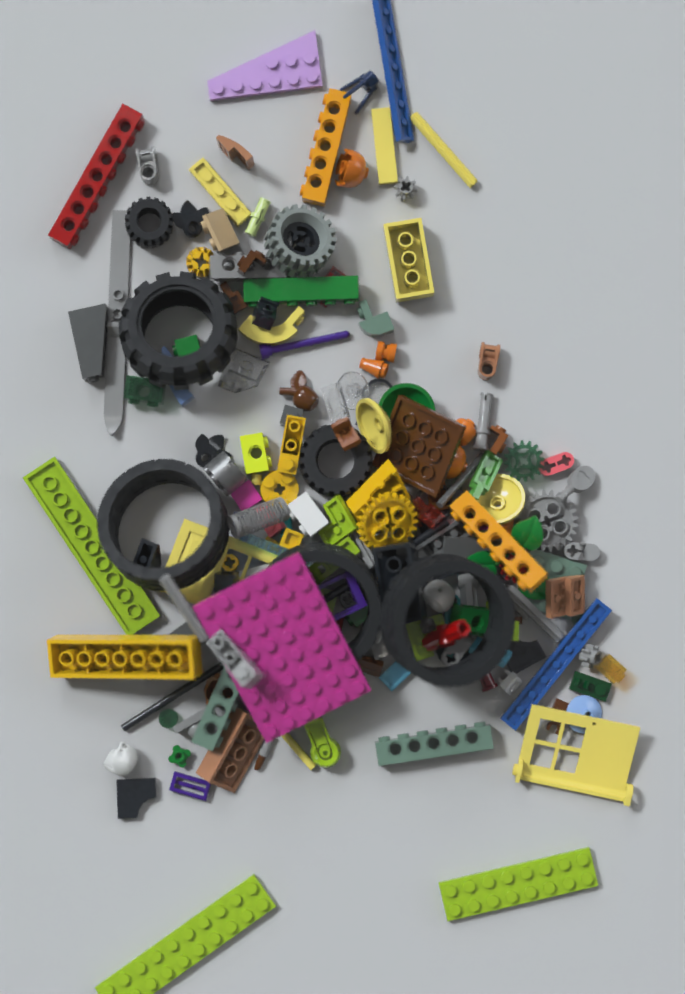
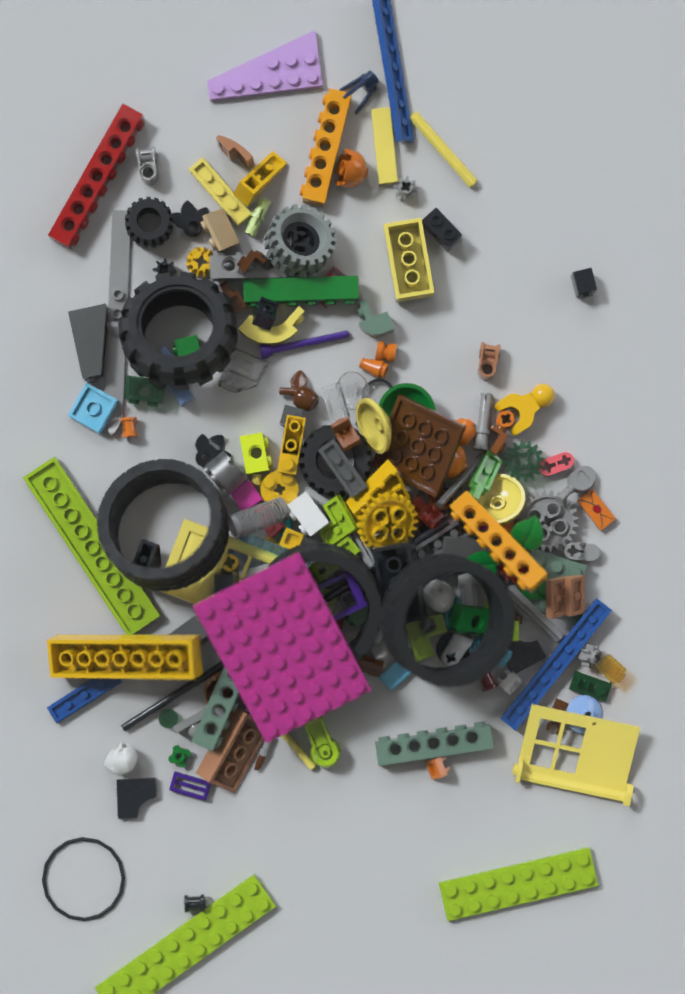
(45, 872): none -> black piece
(81, 697): none -> blue tile
(93, 408): none -> medium azure tile
(129, 427): none -> orange bush
(164, 264): none -> black gear
(184, 607): light grey axle -> none
(197, 899): none -> black bush
(235, 660): light grey slope -> none
(259, 178): none -> yellow slope
(342, 468): none -> dark grey plate
(436, 767): none -> orange tile
(441, 229): none -> black brick
(446, 635): red piece -> none
(511, 419): none -> orange bush
(540, 397): none -> yellow piece
(584, 283): none -> black brick
(596, 509): none -> orange tile

